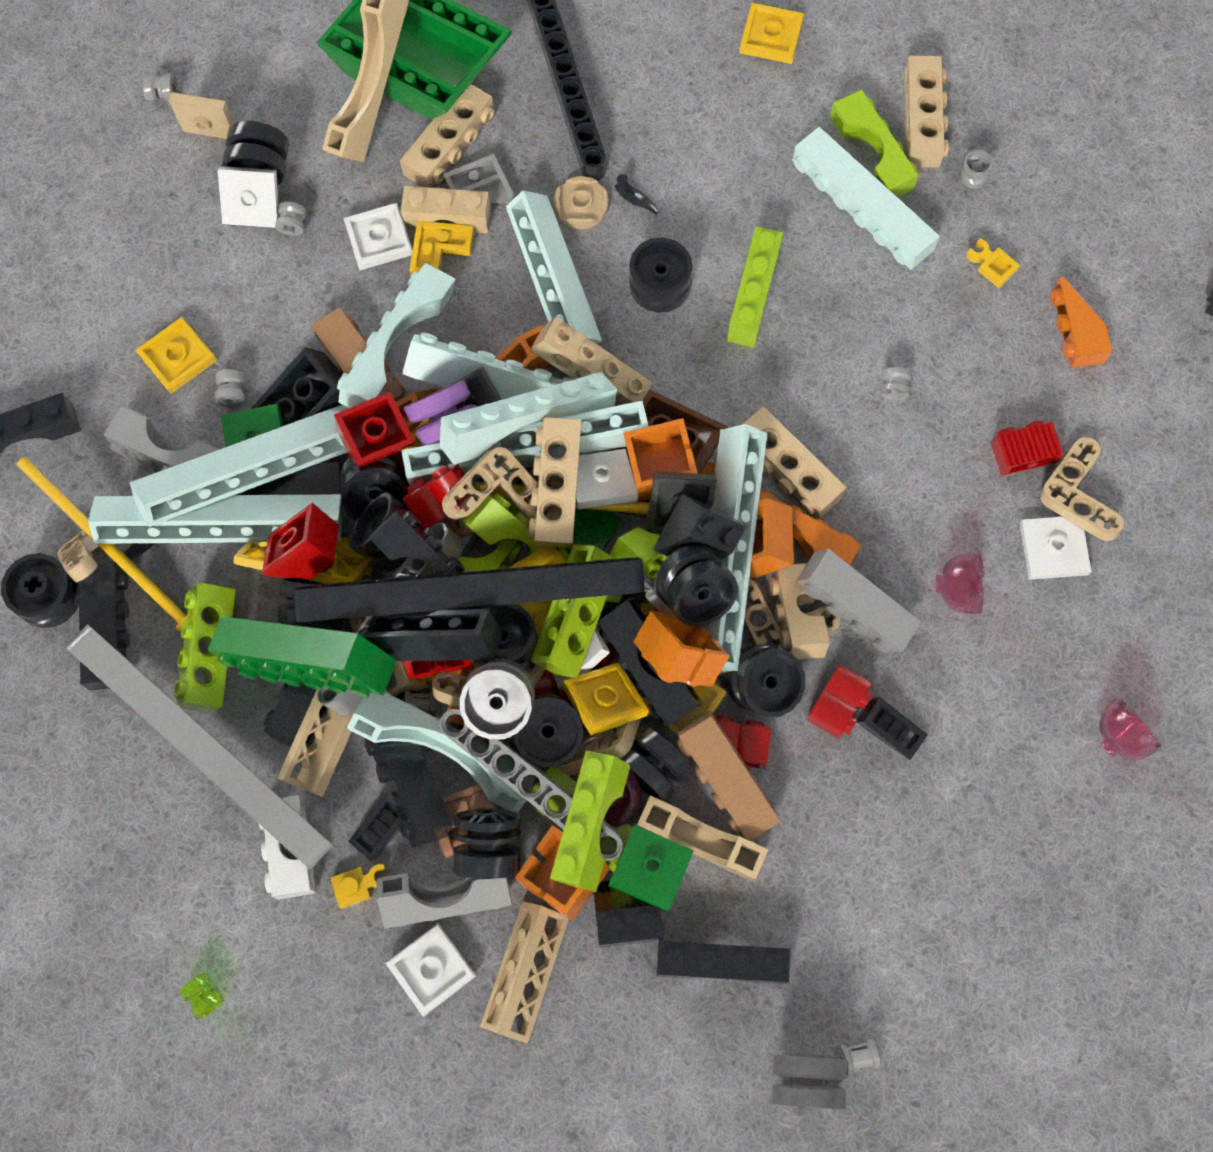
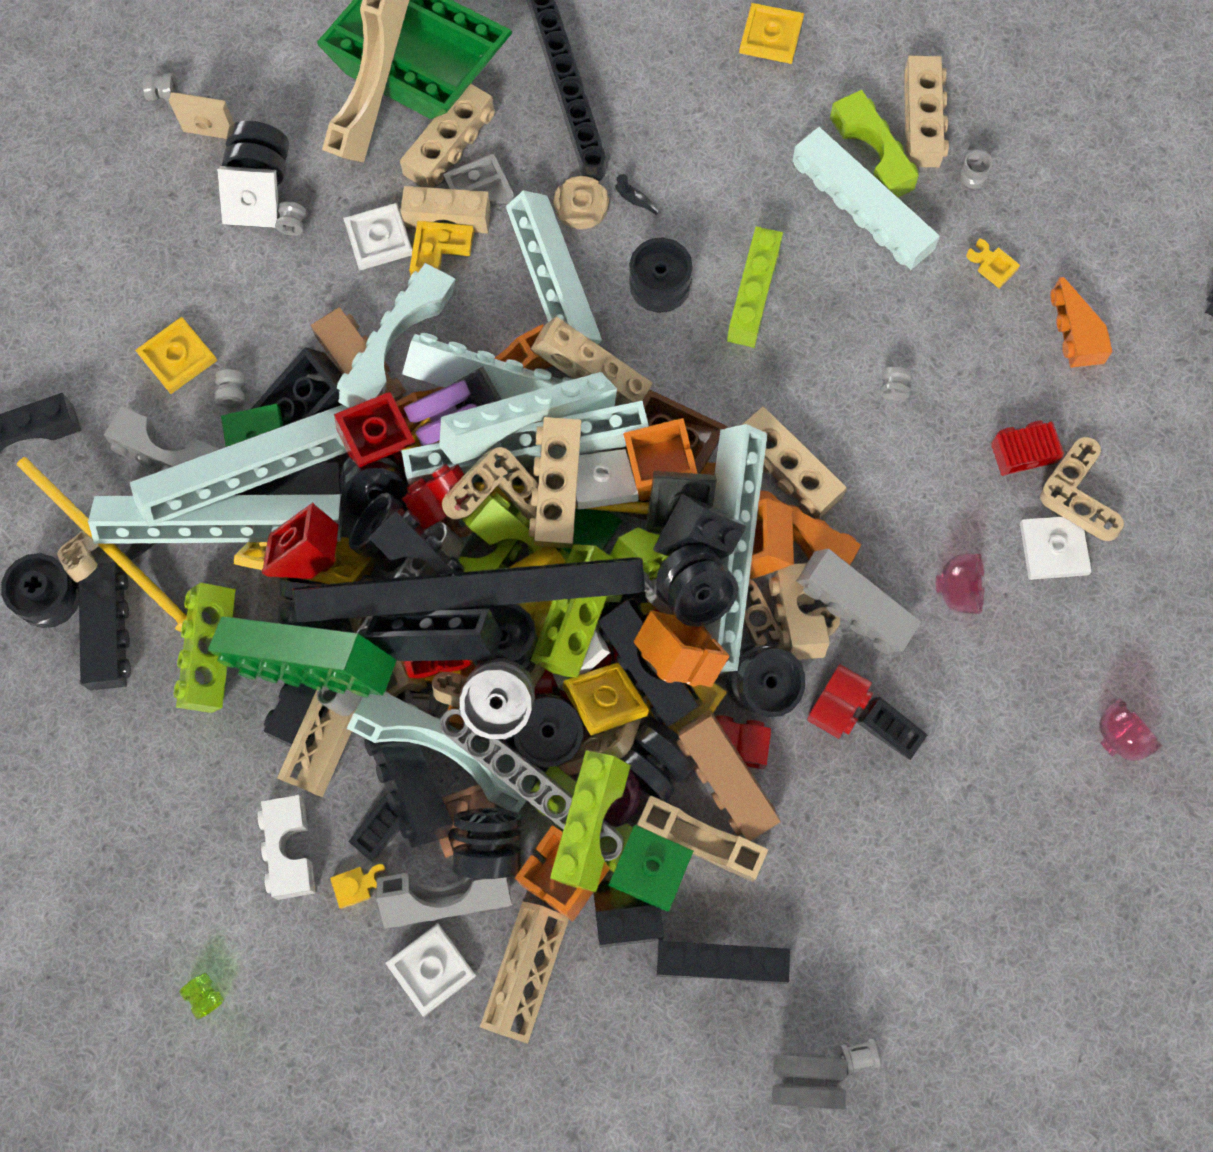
(200, 747): light grey beam -> none

